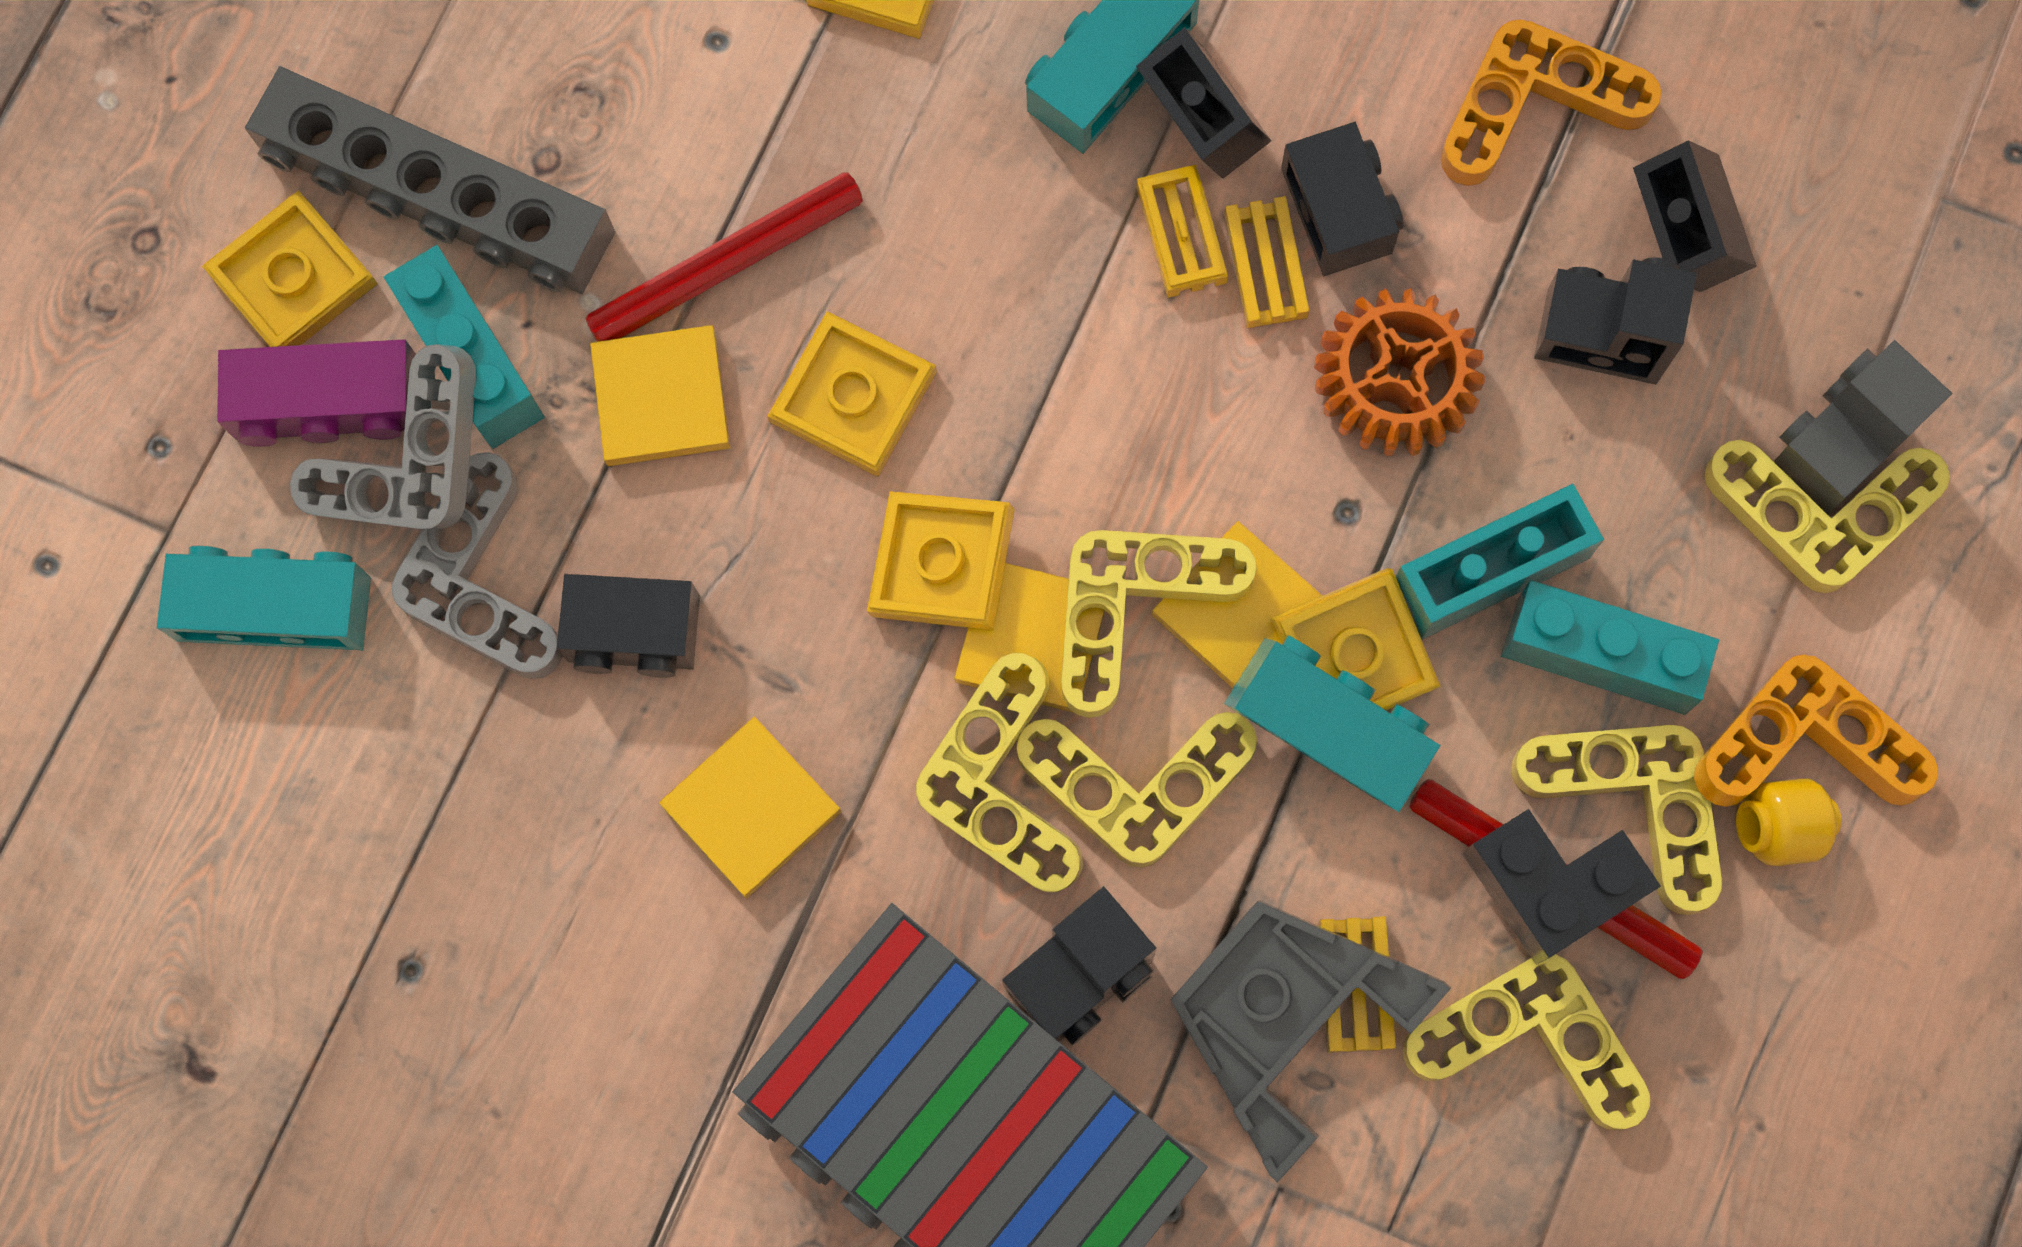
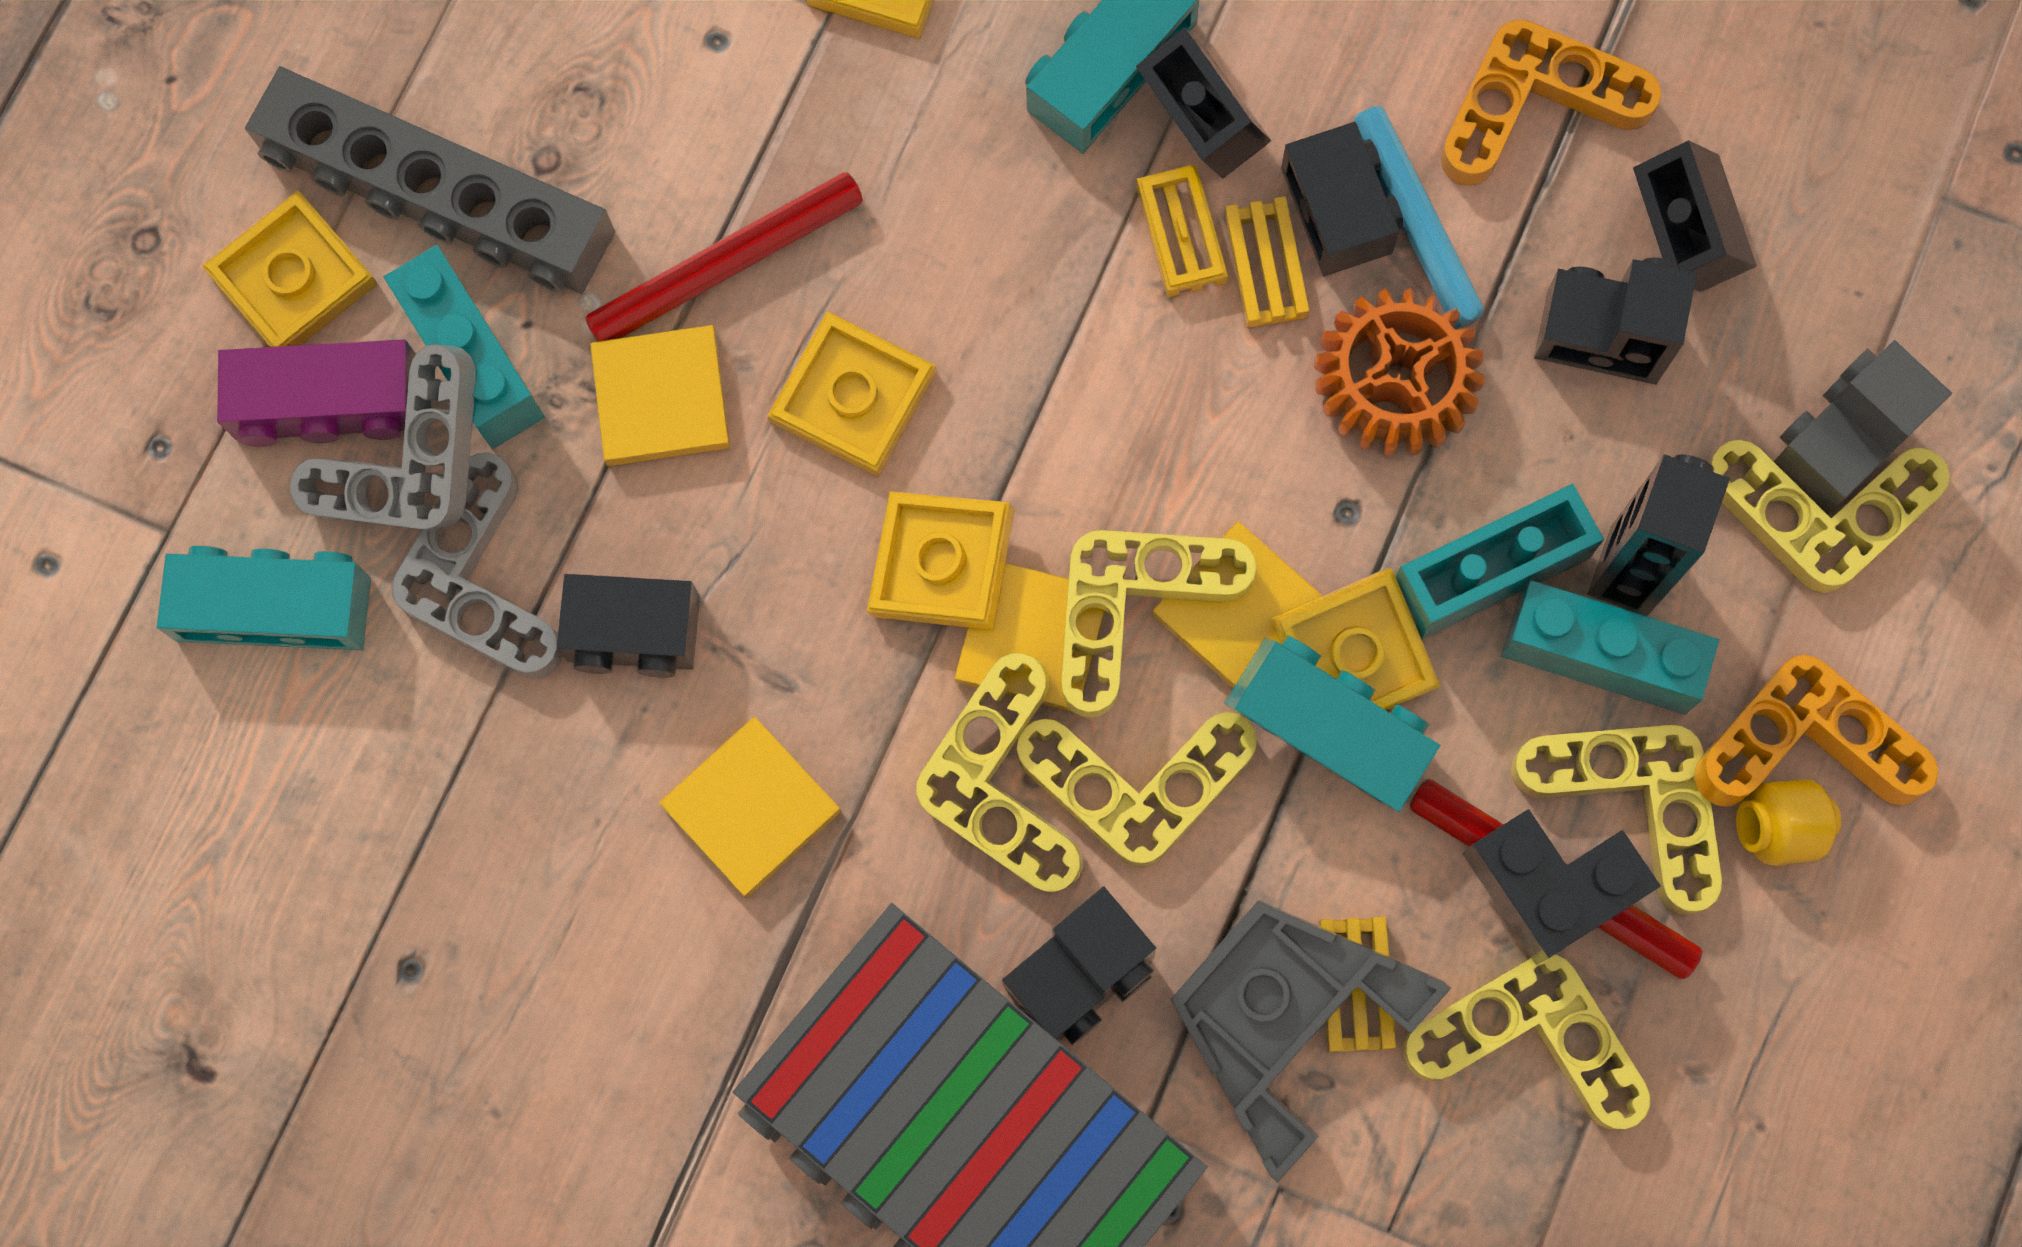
(1420, 219): none -> medium azure axle
(1659, 534): none -> black brick

